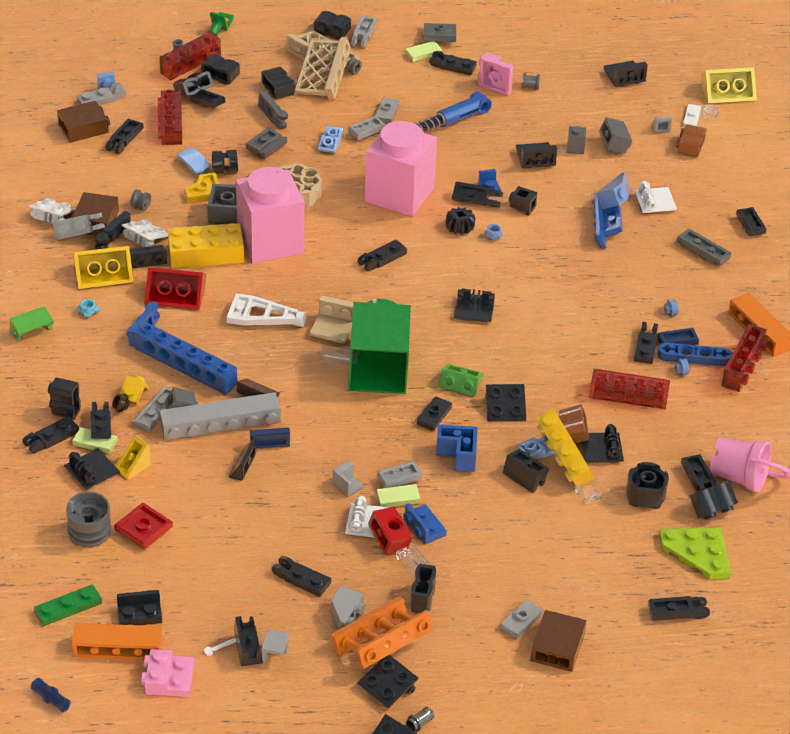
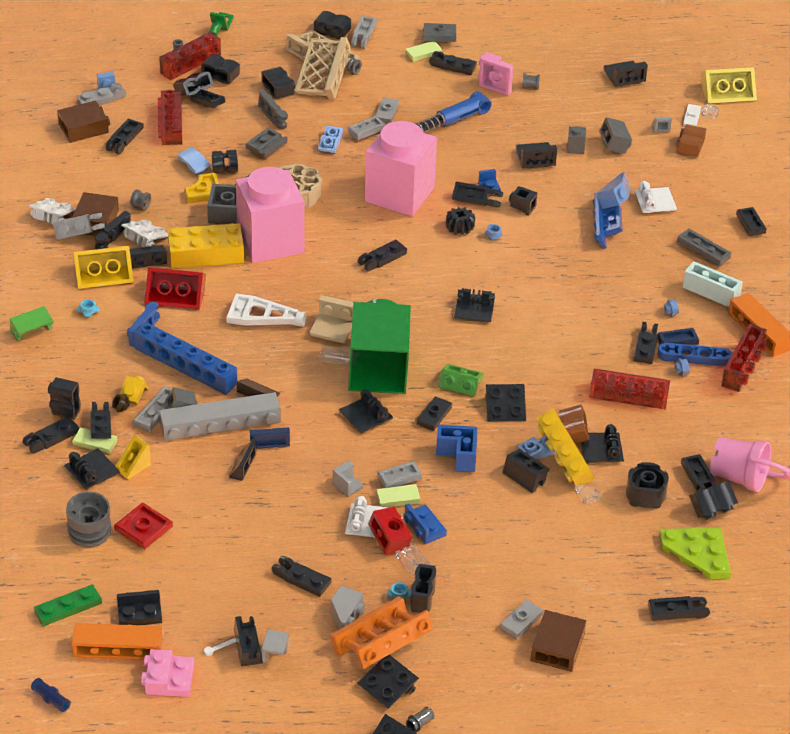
(366, 412): none -> black hinge
(399, 589): none -> medium azure plate
(711, 284): none -> light aqua brick

